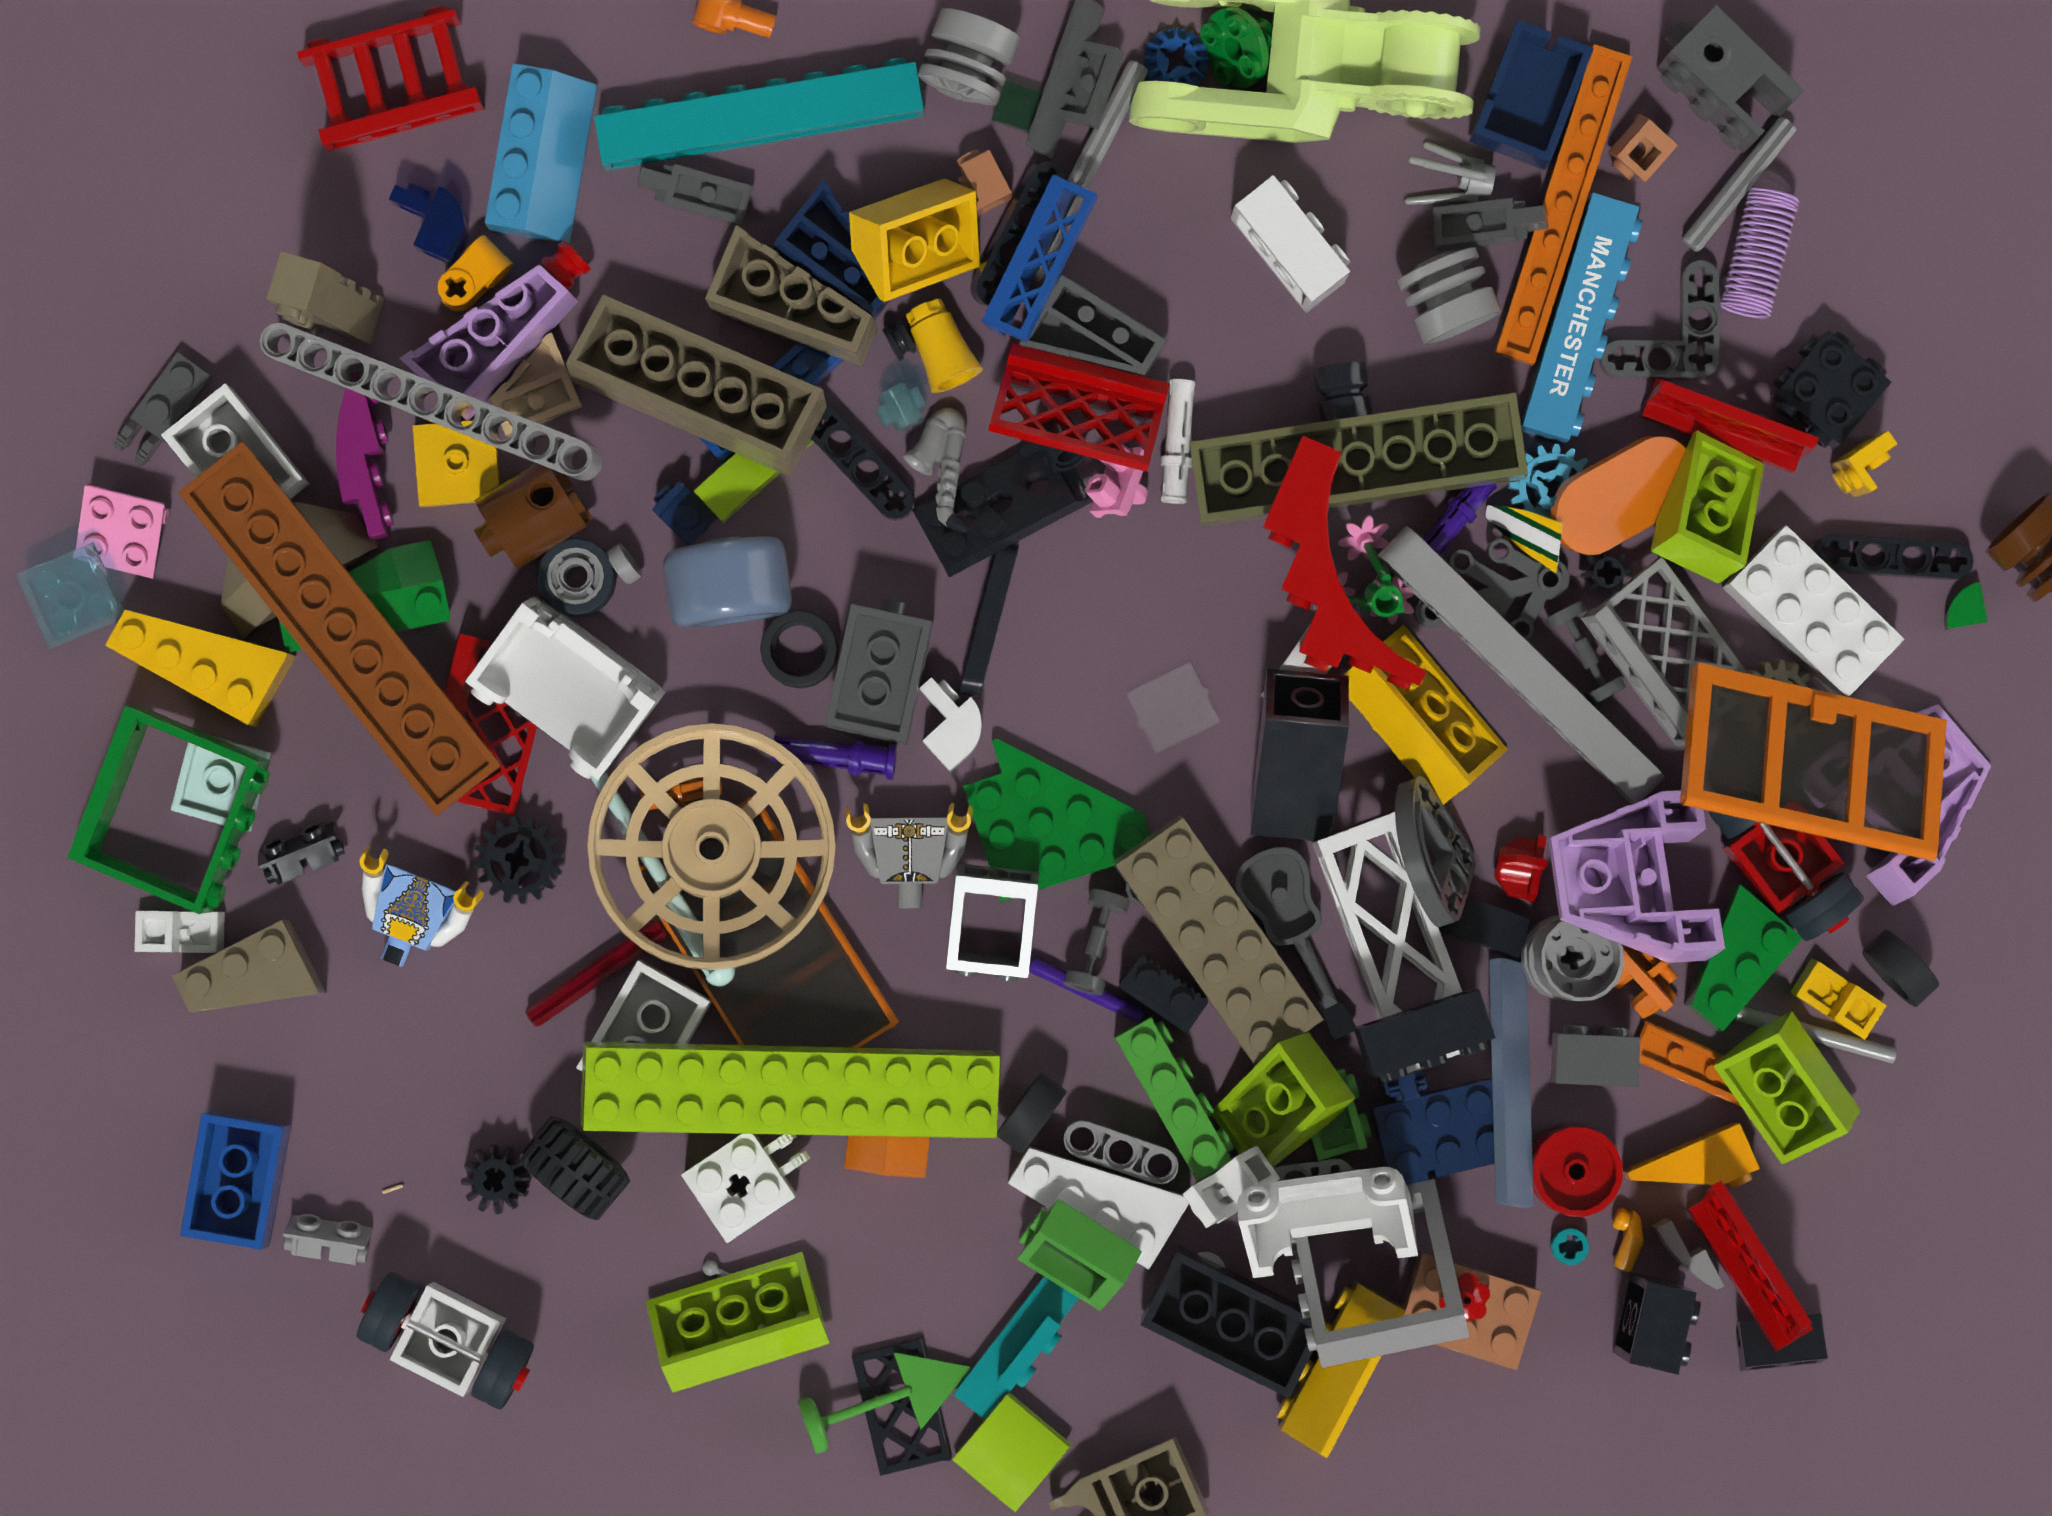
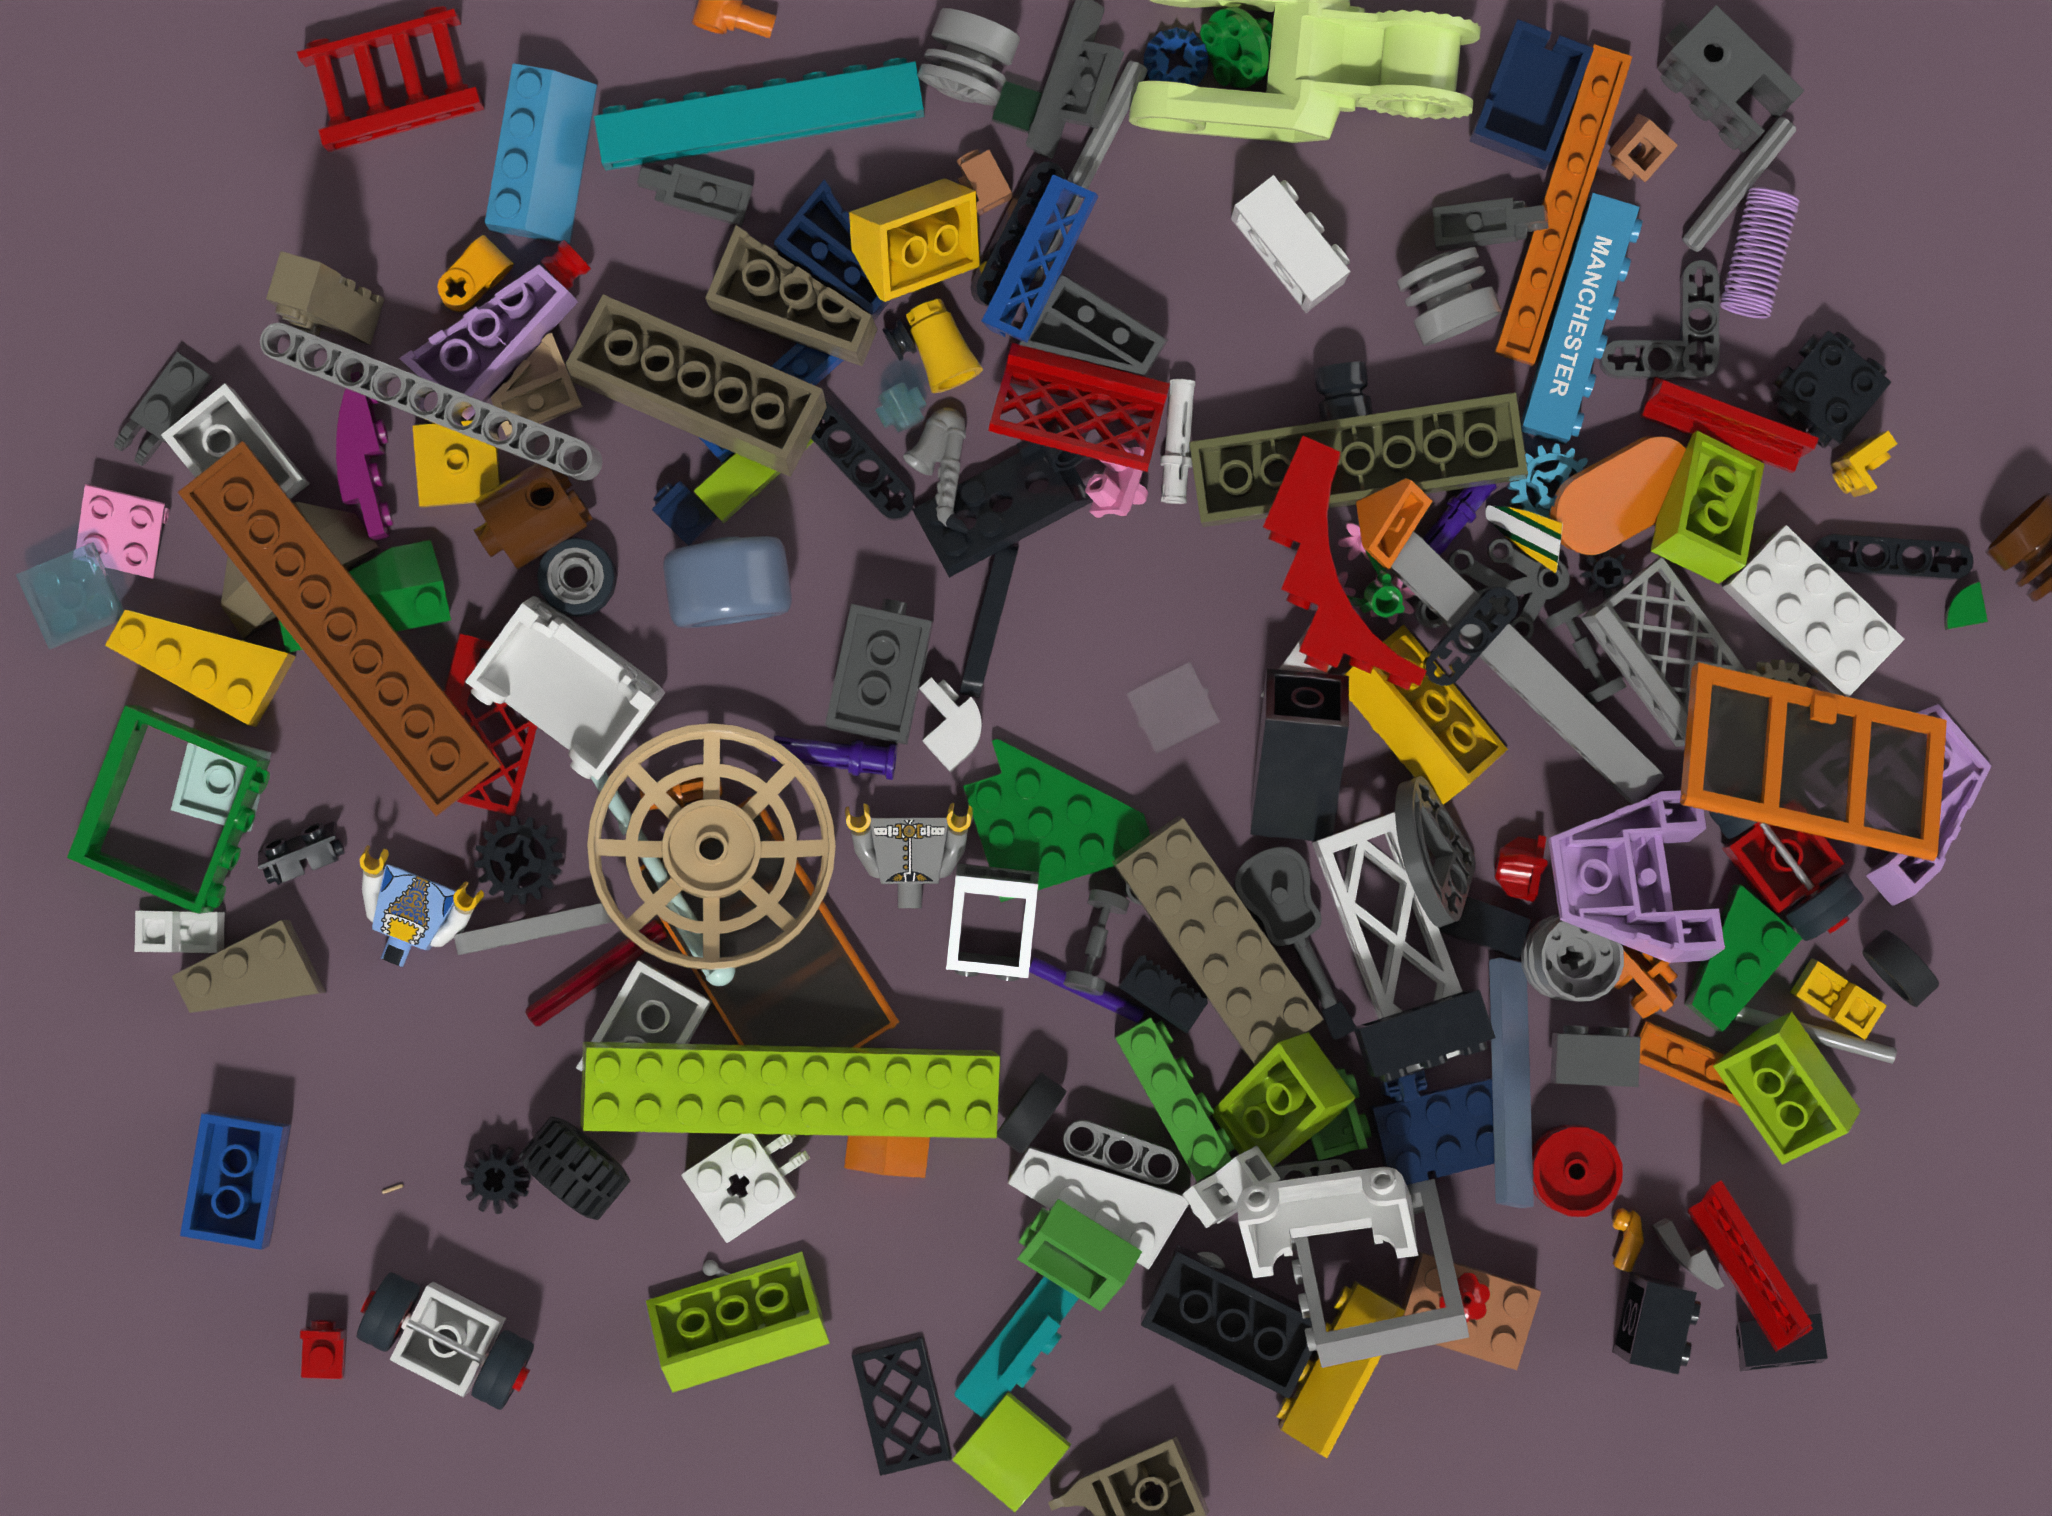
(309, 1233): light grey hinge -> none
(323, 1350): none -> red bracket
(444, 223): clear blue brick -> none
(531, 929): none -> light grey beam
(624, 564): light grey tile -> none
(769, 641): black tyre -> none
(925, 1382): bright green piece -> none
(1390, 519): none -> orange slope
(1473, 176): light grey plant -> none
(1483, 606): none -> black beam
(1560, 1237): teal bush -> none
(1704, 1160): light orange slope -> none

